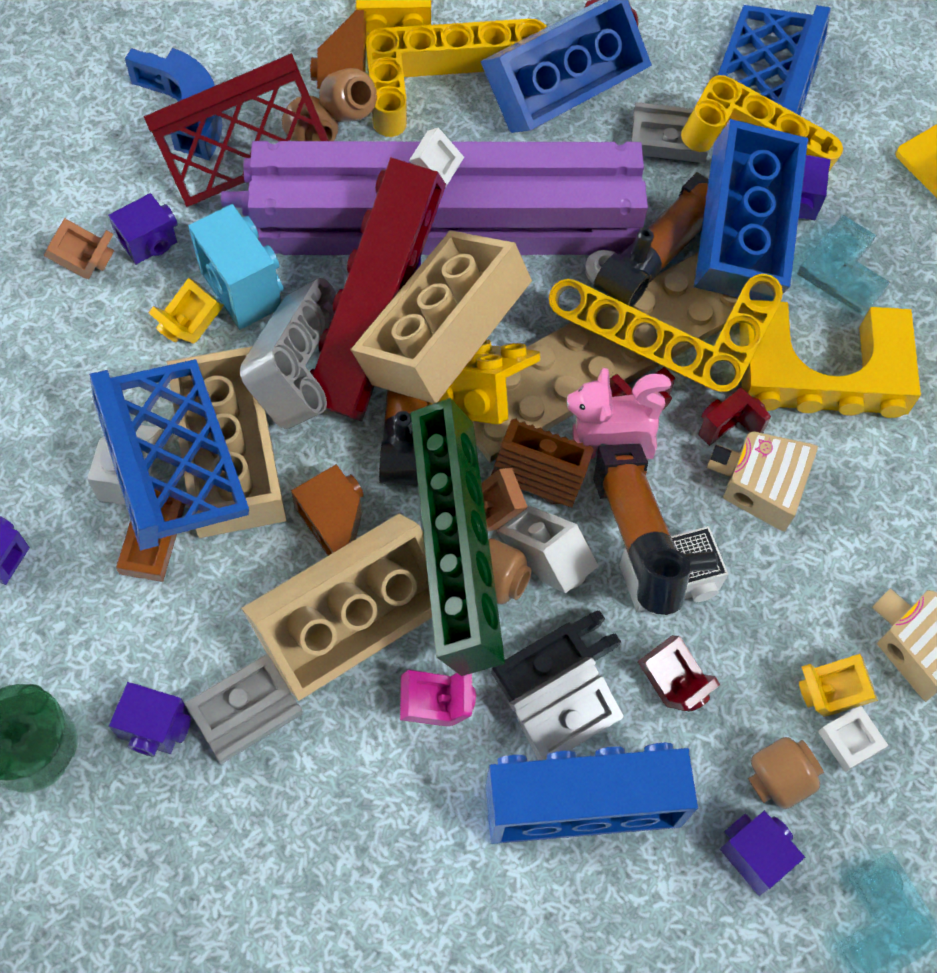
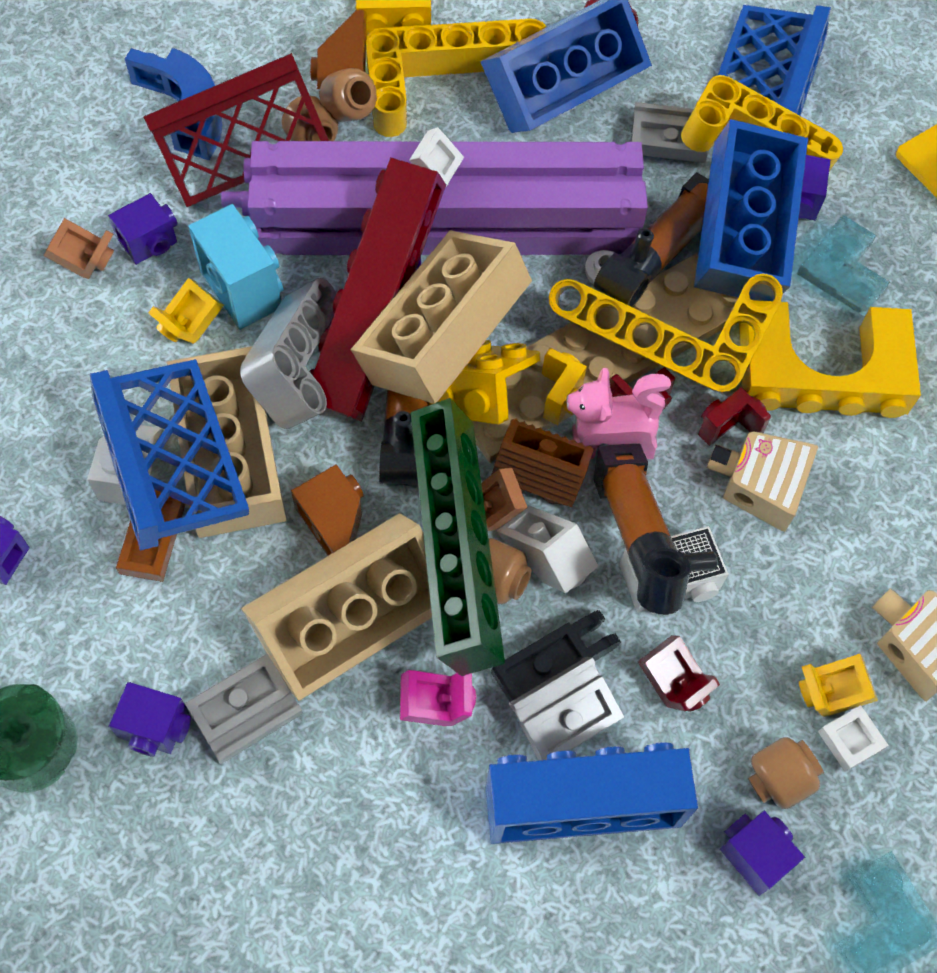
(569, 377): none -> yellow bracket

